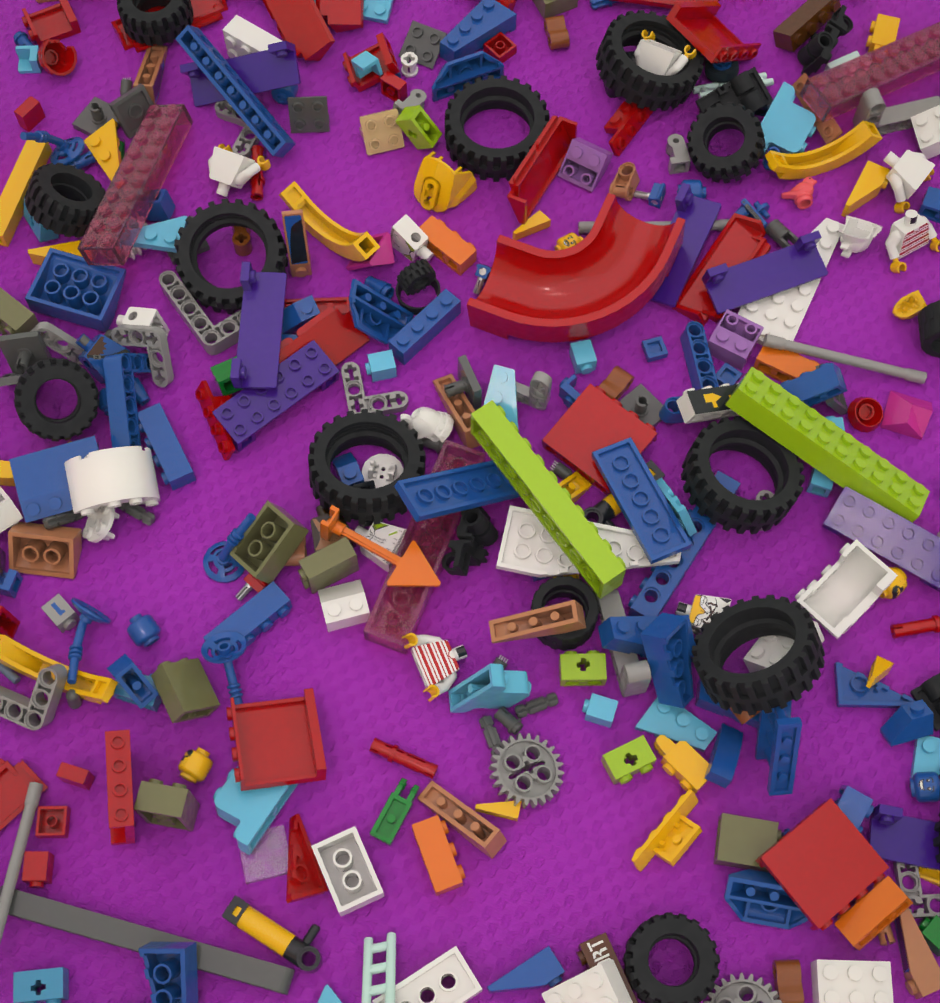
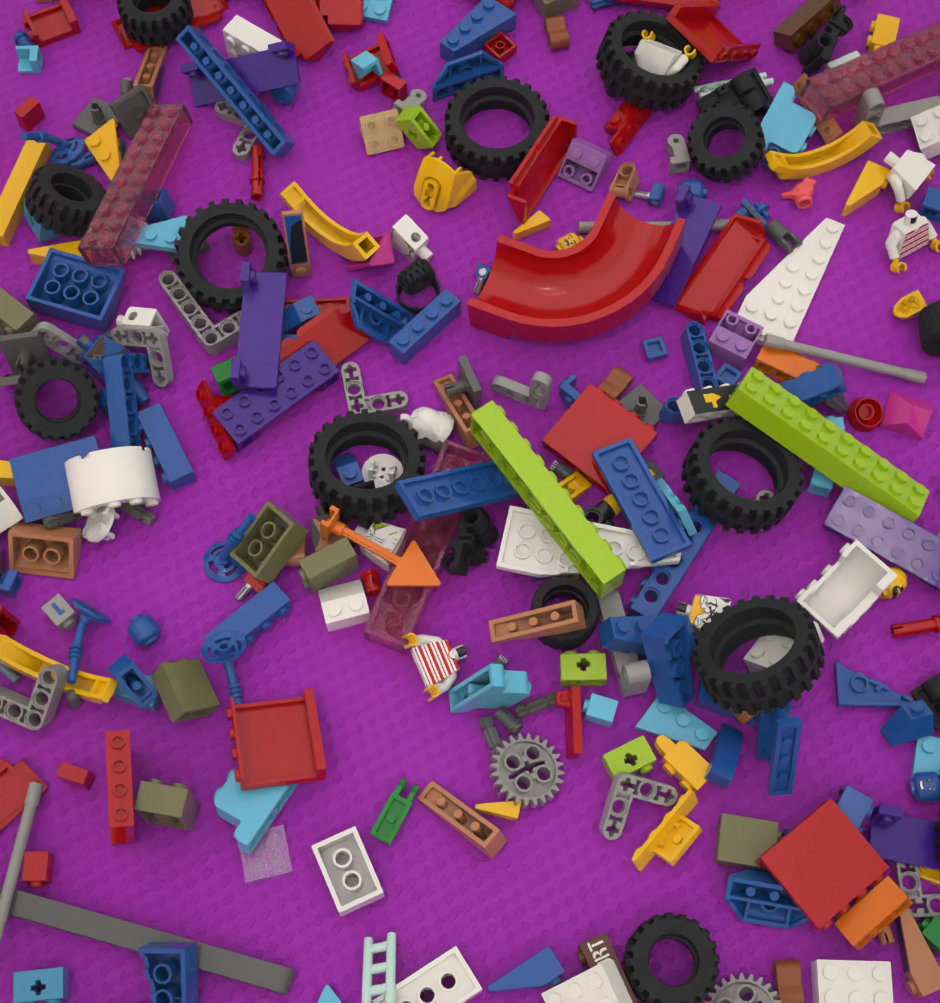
(52, 822): red piece -> none
(56, 59): red helmet -> none
(195, 765): yellow head -> none
(233, 168): white torso -> none
(274, 935): piece -> none
(303, 870): red wing -> none
(308, 114): dark grey hinge -> none
(371, 582): none -> red bush
(380, 286): blue cone -> none
(381, 365): medium azure brick -> none
(399, 756): red pin -> none
(406, 64): white bush -> none
(424, 43): dark grey hinge -> none
(438, 854): orange brick -> none
(448, 245): orange brick -> none
(503, 391): medium azure wing -> none
(571, 702): none -> red hinge
(583, 357): medium azure brick -> none
(626, 794): none -> light grey beam
(721, 71): black wheel -> none
(765, 274): dark purple bracket -> none
(857, 235): white helmet -> none
(878, 670): yellow piece -> none

